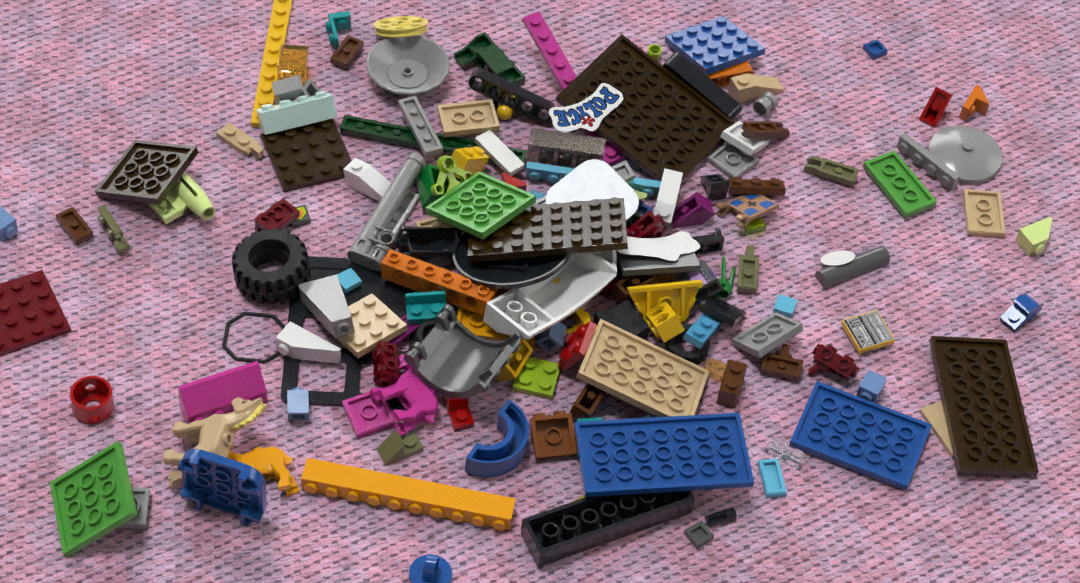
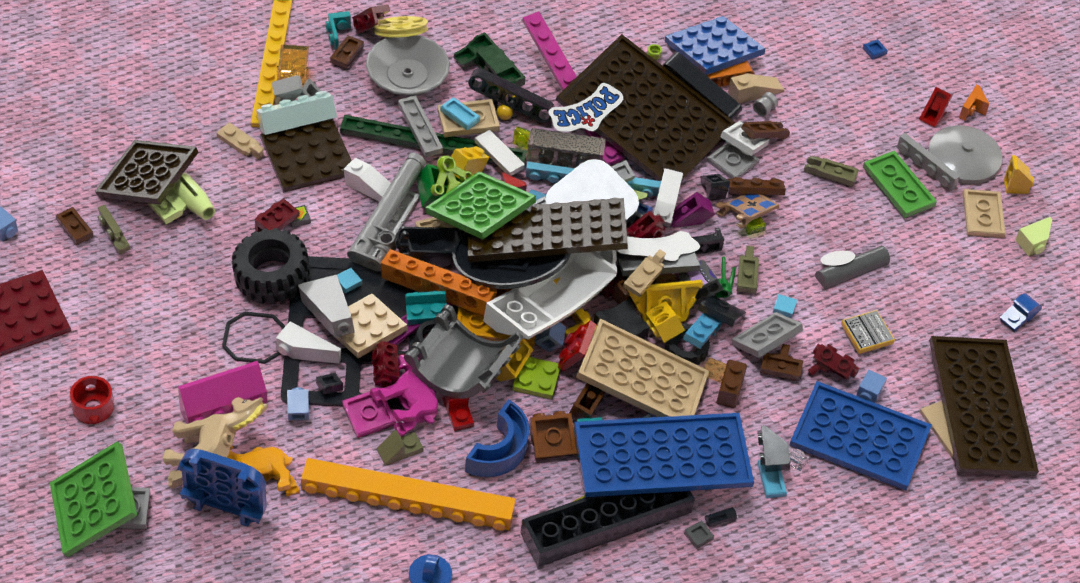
(329, 383): none -> black plate
(369, 17): none -> dark red bracket
(460, 113): none -> medium azure tile
(521, 137): none -> clear neon green plate
(645, 273): none -> tan hinge
(775, 451): none -> slope
(1018, 177): none -> yellow slope

